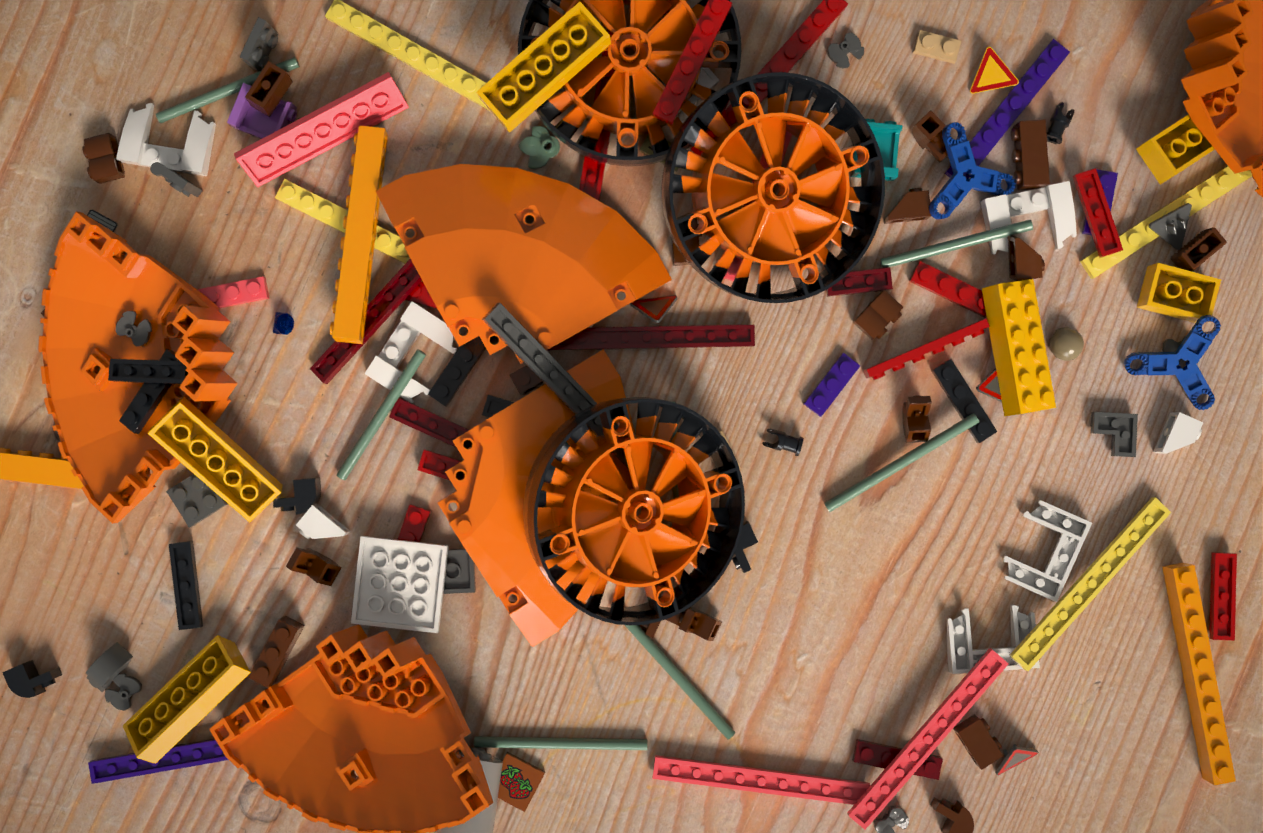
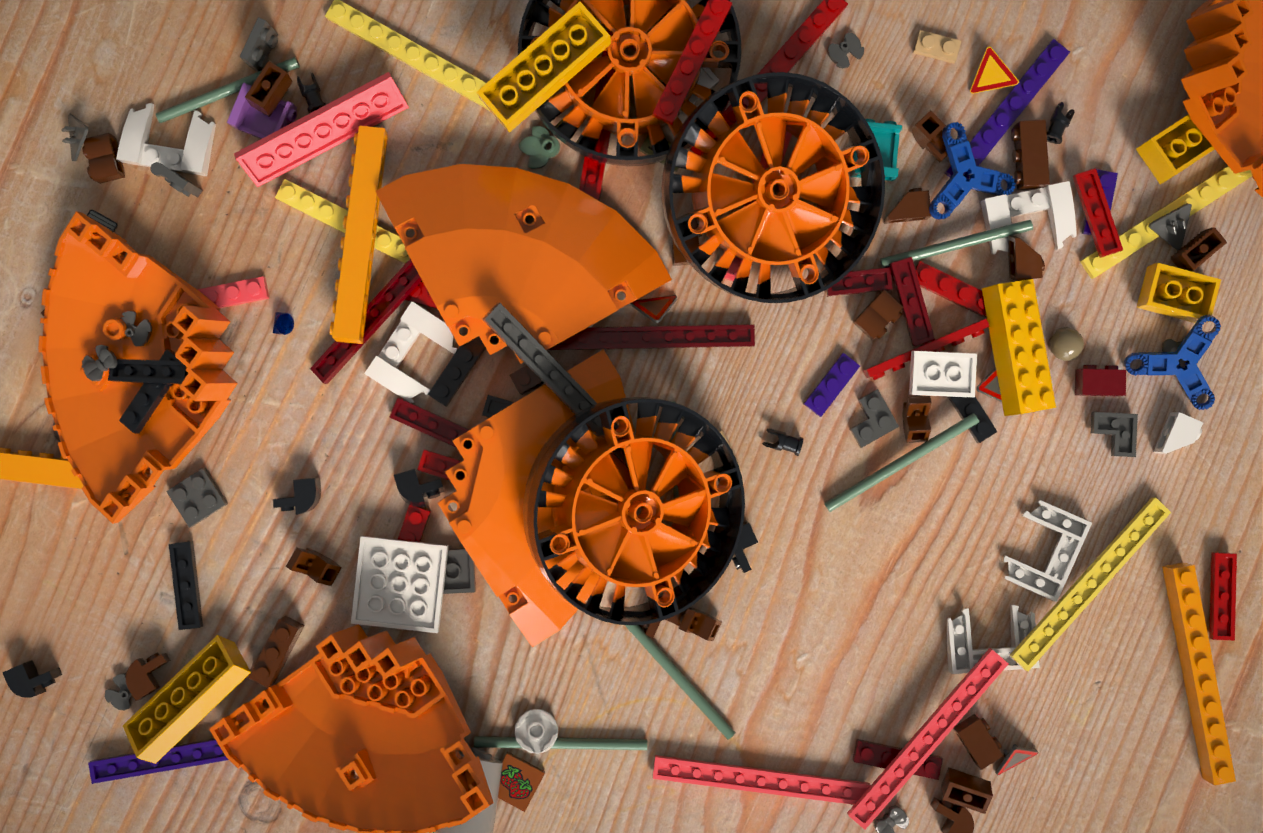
(78, 133): none -> dark grey piece
(95, 369): none -> dark grey piece
(108, 666): dark grey brick -> none
(114, 328): none -> orange tile
(140, 677): none -> reddish brown brick
(216, 459): yellow brick -> none
(311, 94): none -> black piece
(320, 524): white slope -> none
(381, 414): sand green piece -> none
(412, 492): none -> black brick
(536, 731): none -> white tile
(879, 420): none -> dark grey plate
(912, 301): none -> dark red plate
(943, 374): none -> white plate
(966, 790): none -> reddish brown brick
(1100, 382): none -> dark red brick

